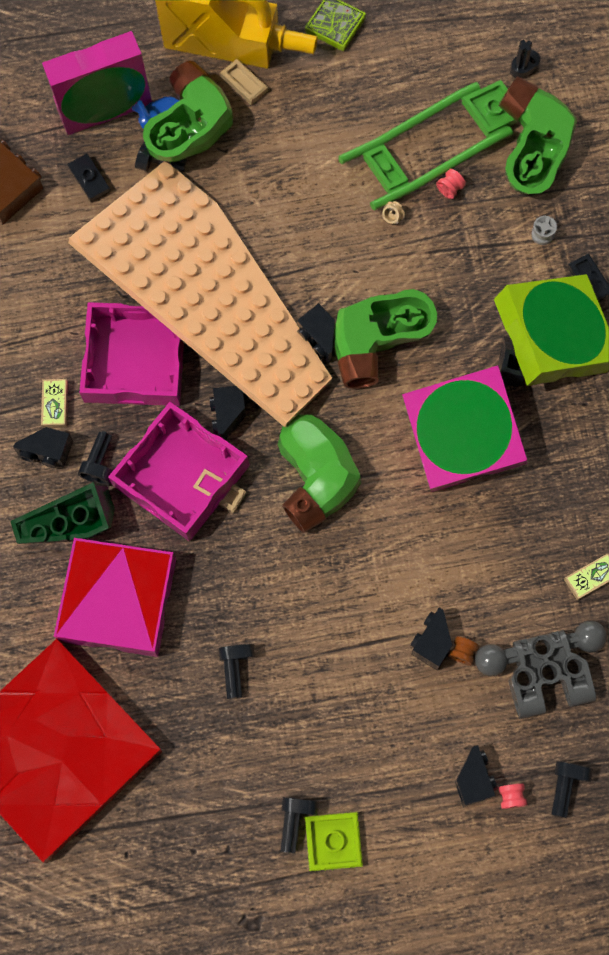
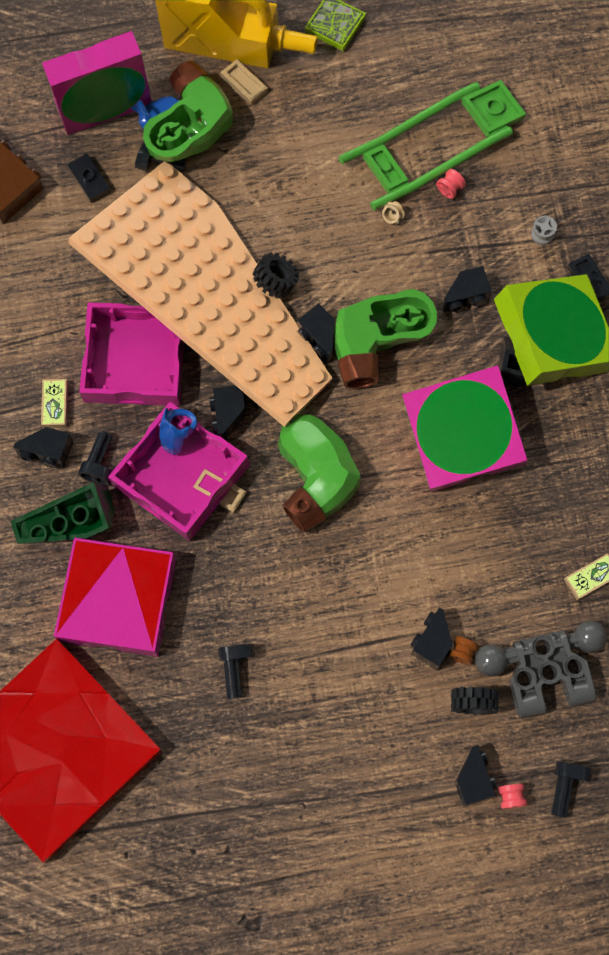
(170, 436): none -> blue piece
(283, 269): none -> black tyre
(293, 810): black piece -> none
(333, 841): lime tile -> none
(468, 289): none -> black slope
(474, 700): none -> black tyre
(521, 63): black piece -> none
(544, 139): bright green piece -> none

